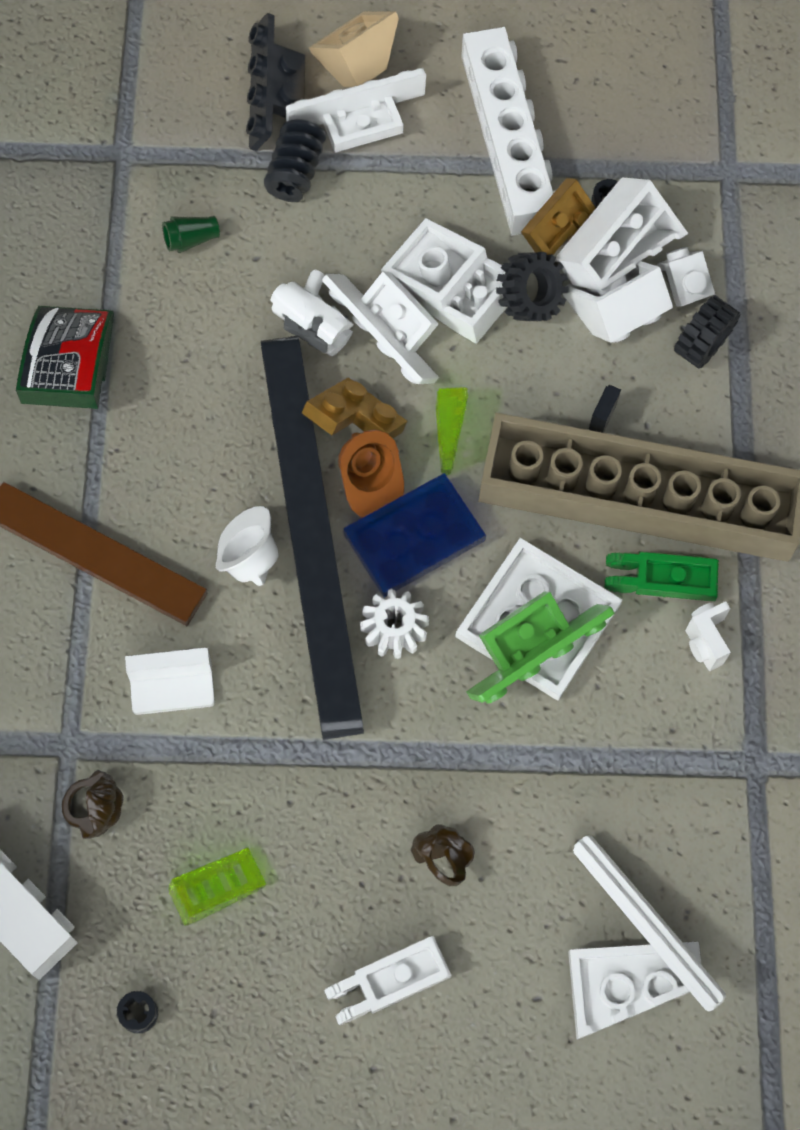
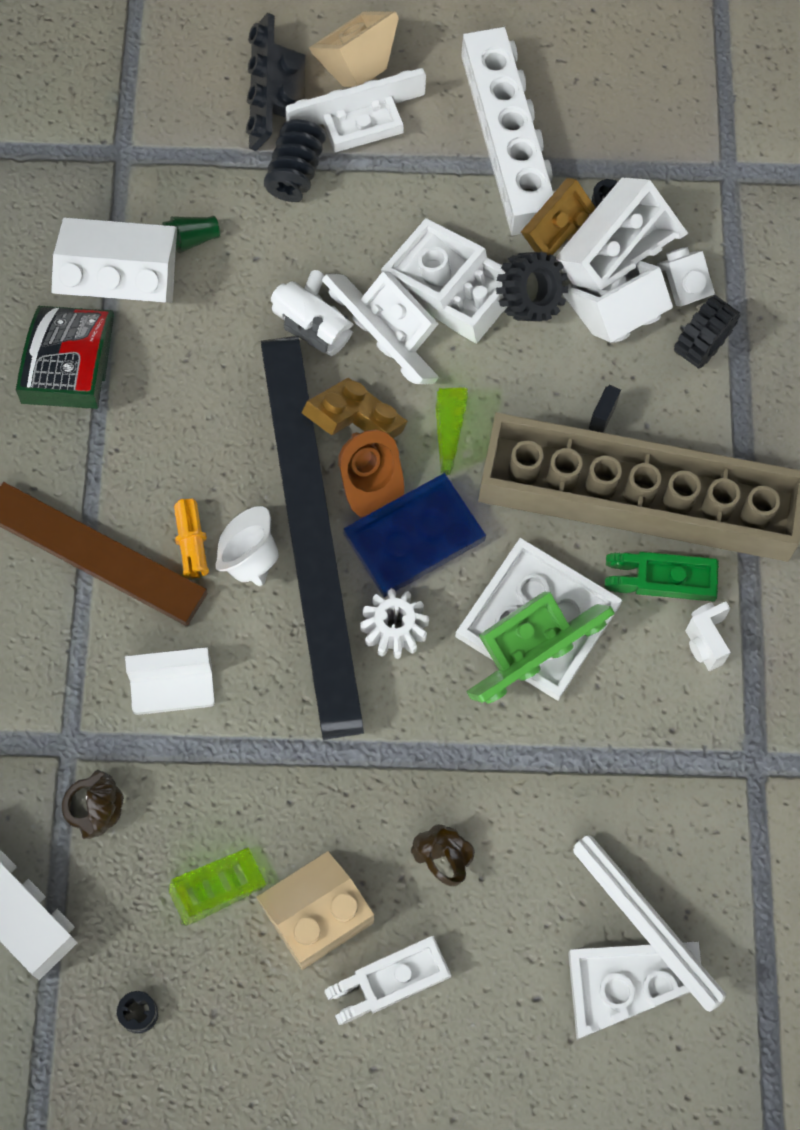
(115, 260): none -> white slope
(190, 538): none -> light orange axle
(316, 909): none -> tan slope

